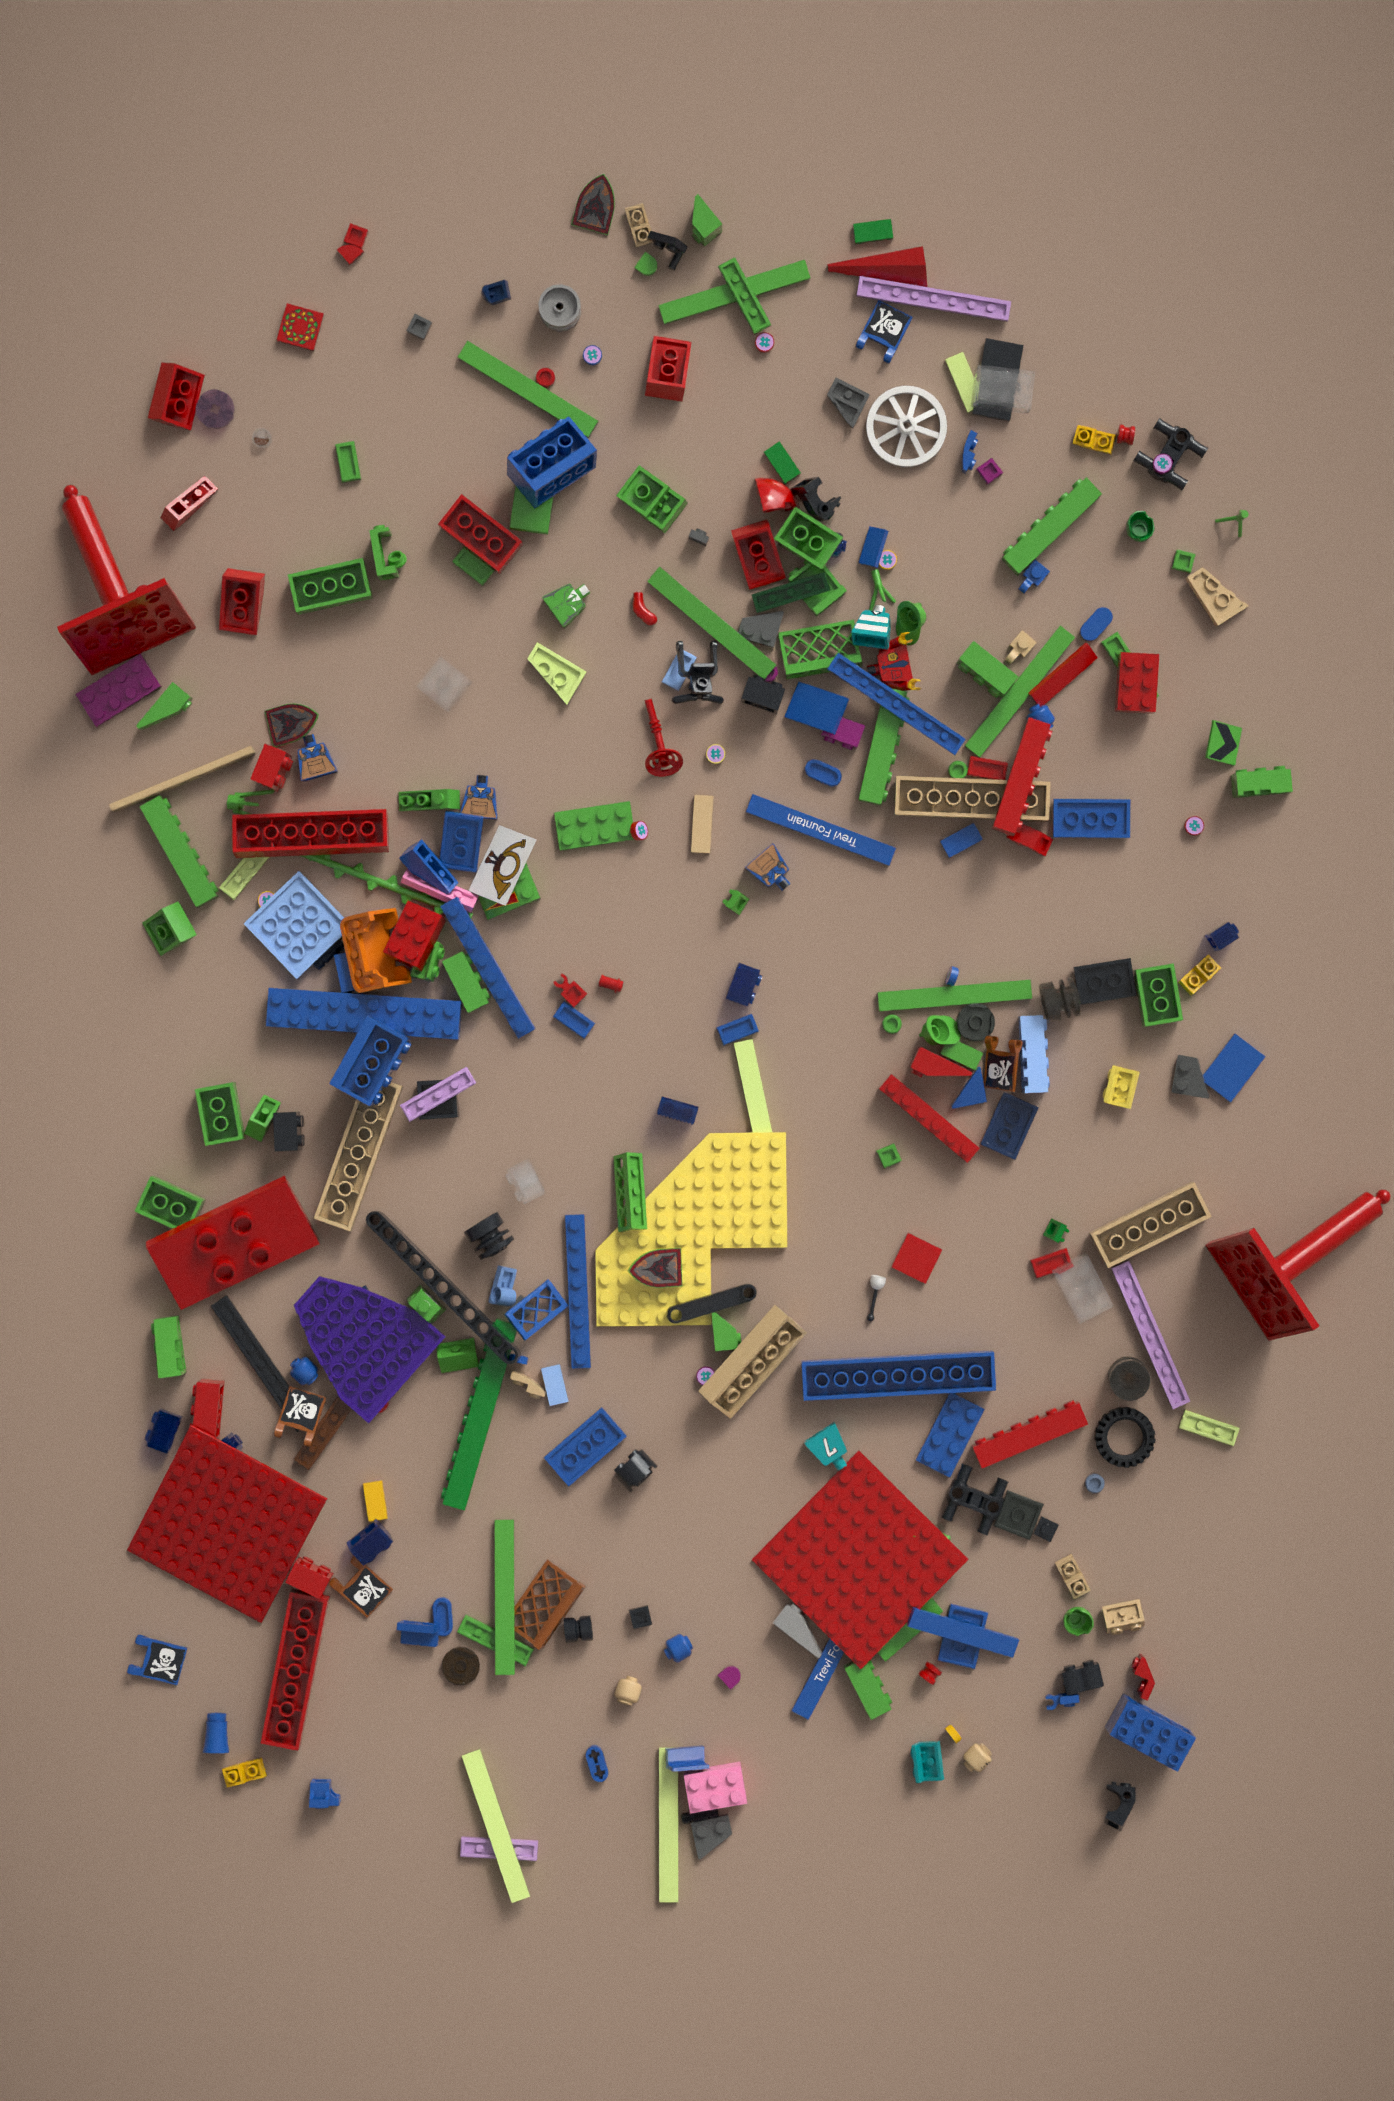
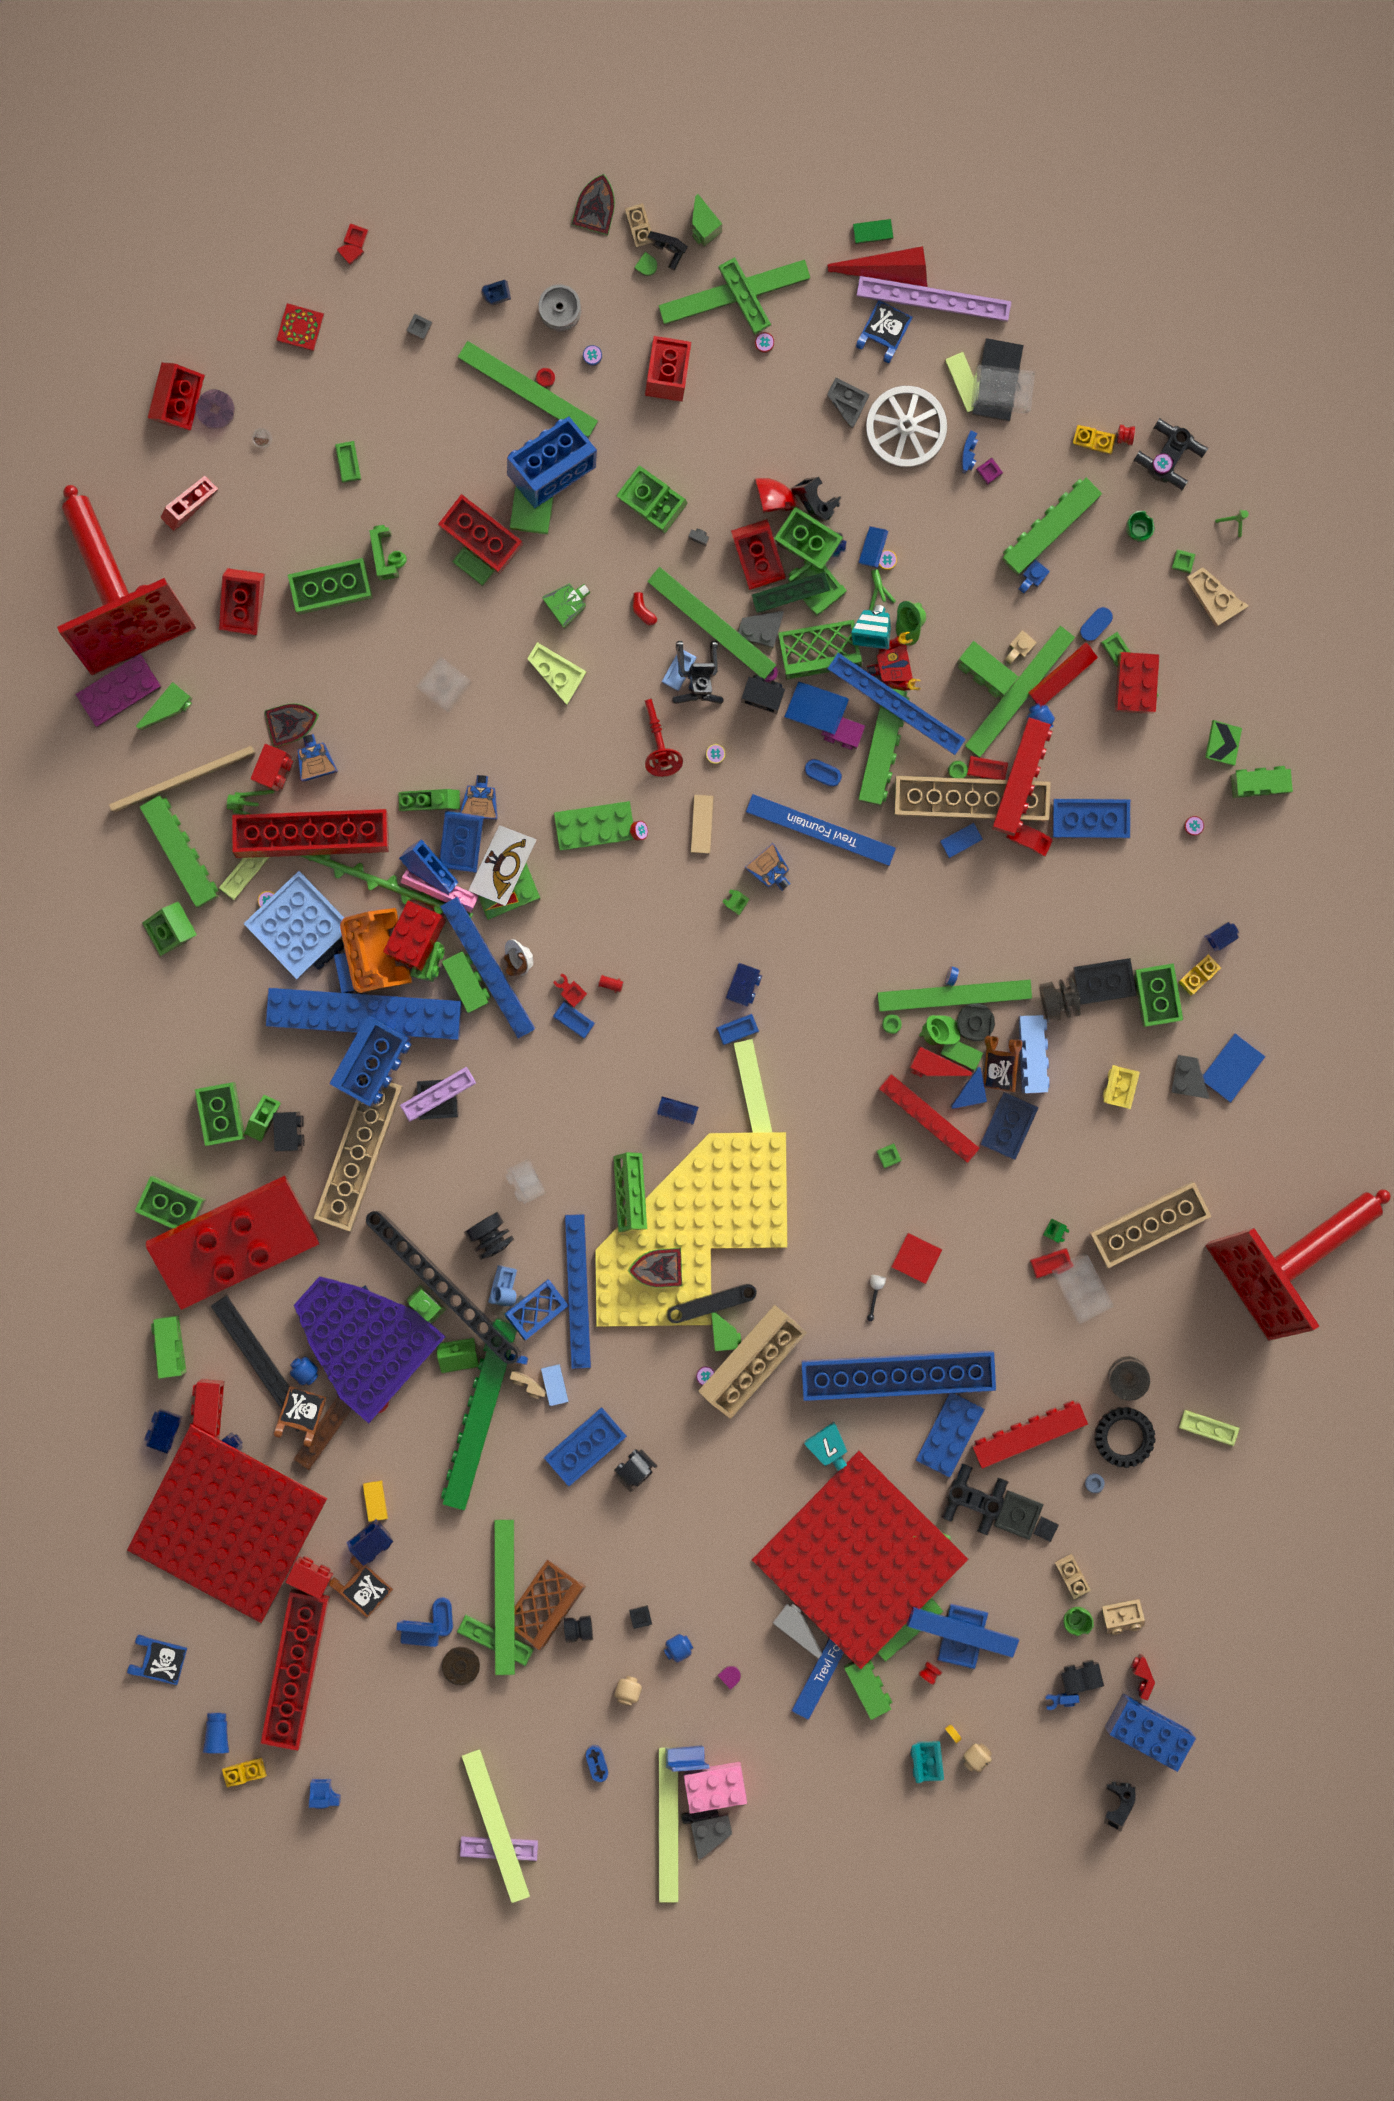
(518, 958): none -> white piece
(782, 462): green tile -> none
(1150, 1334): lavender plate -> none

